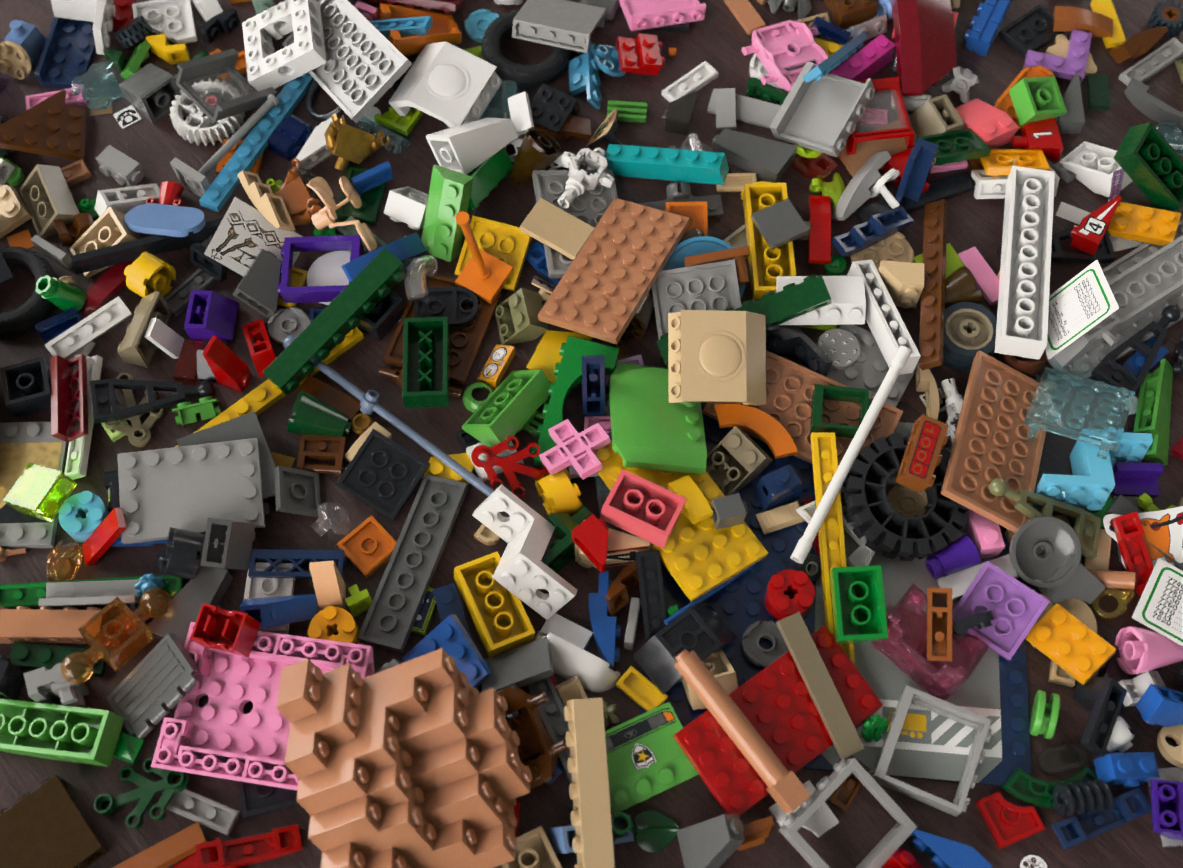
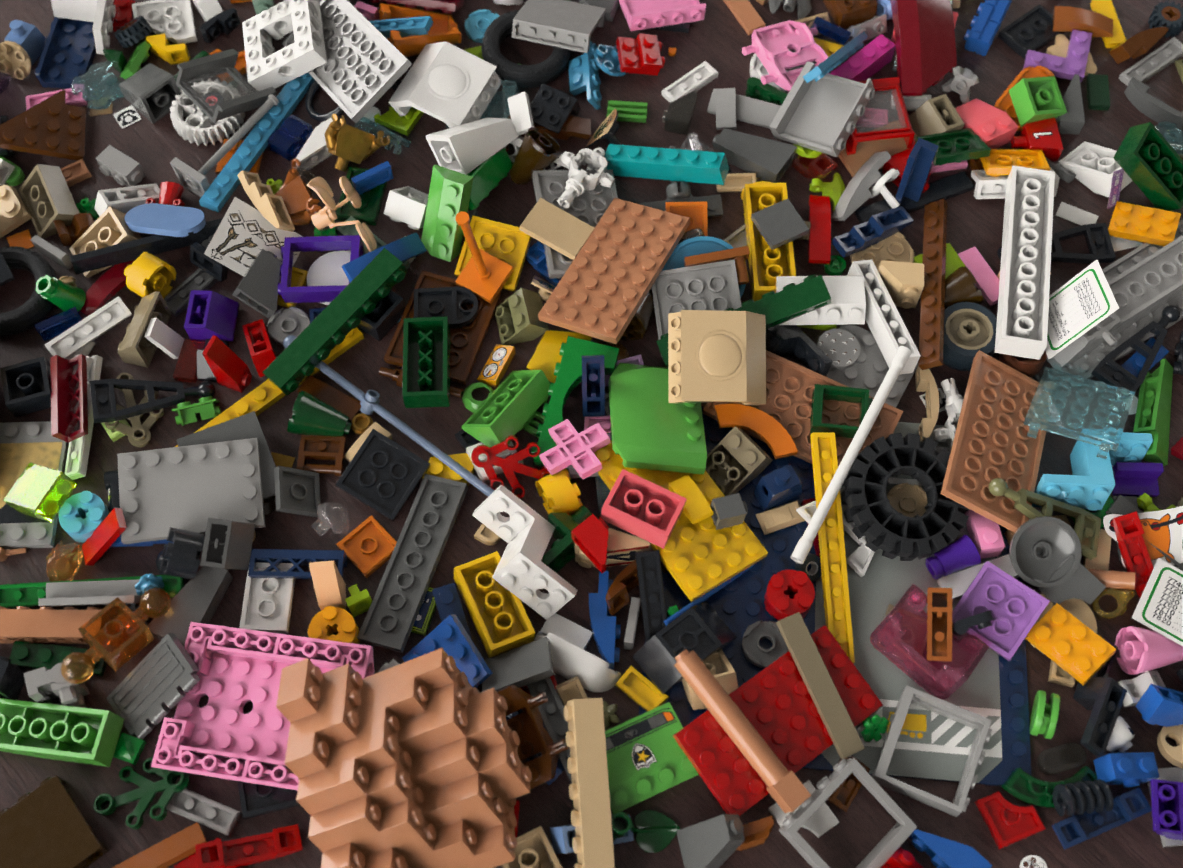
(225, 630): red piece -> none
(281, 610): blue slope -> none
(416, 276): clear cylinder -> none
(858, 604): green slope -> none
(922, 453): dark orange brick -> none
(1093, 227): red slope -> none

